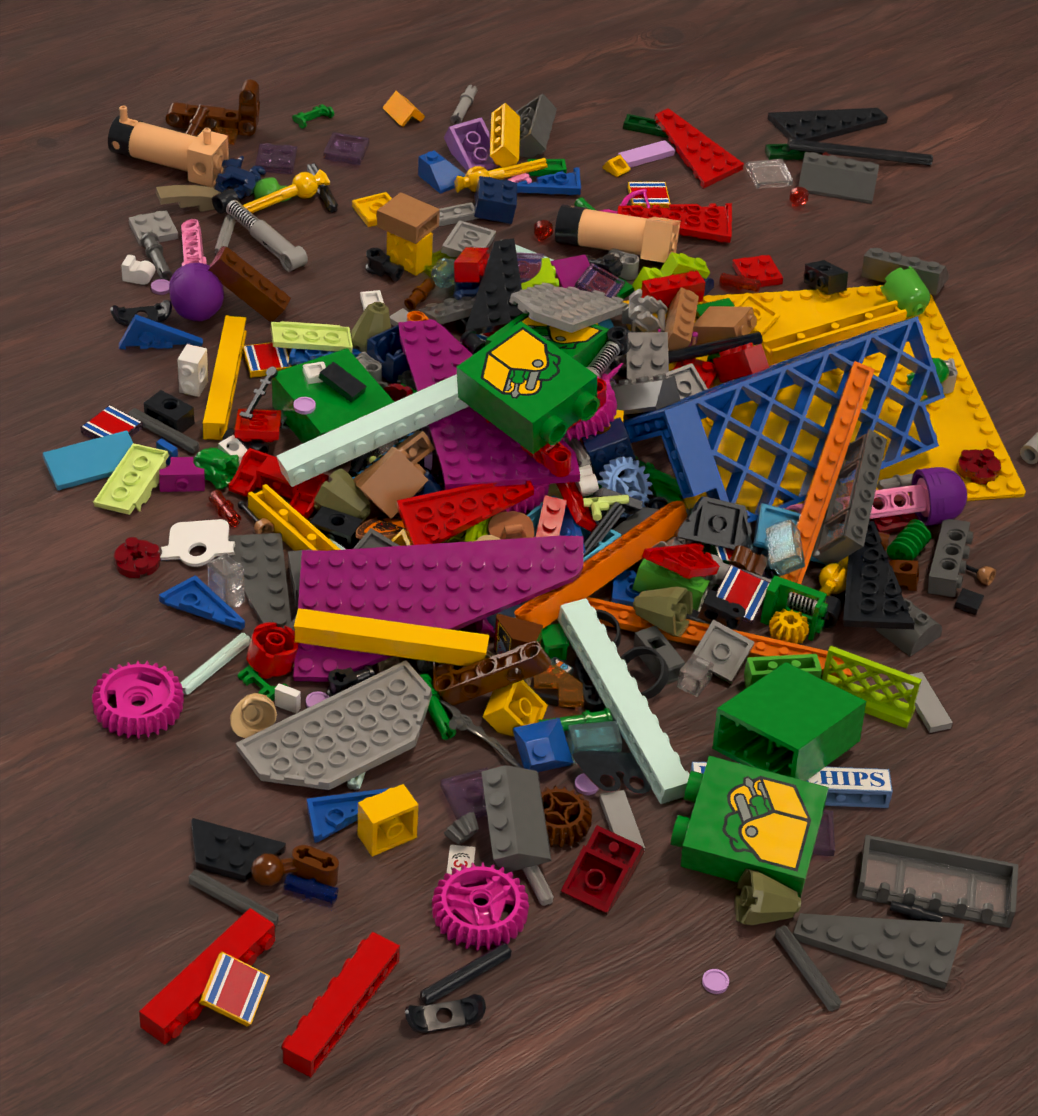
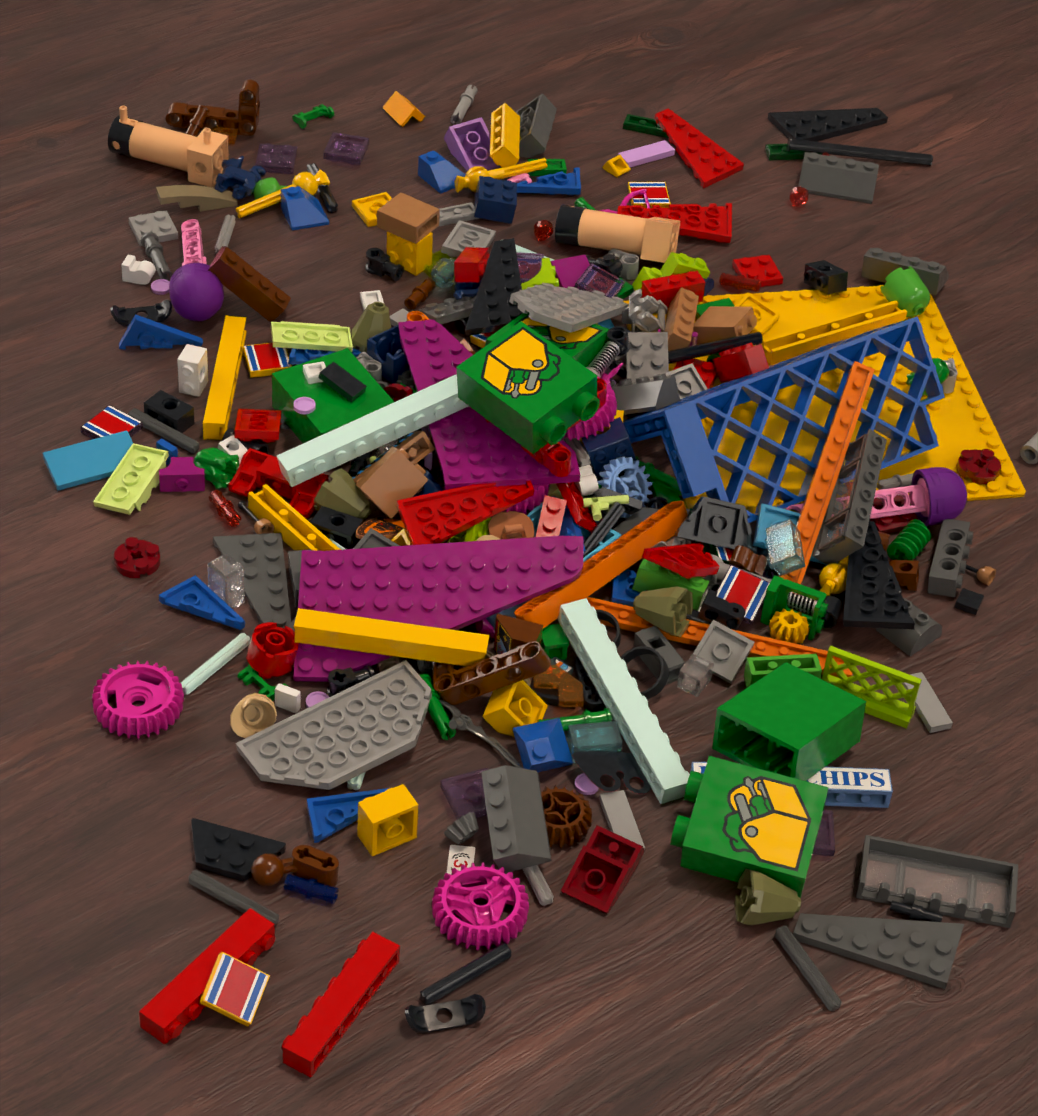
(206, 533): white piece -> none
(271, 373): piece -> none
(289, 255): piece -> none
(302, 209): none -> blue slope
(472, 341): black connector -> none
(715, 981): lavender piece -> none
(769, 173): clear tile -> none

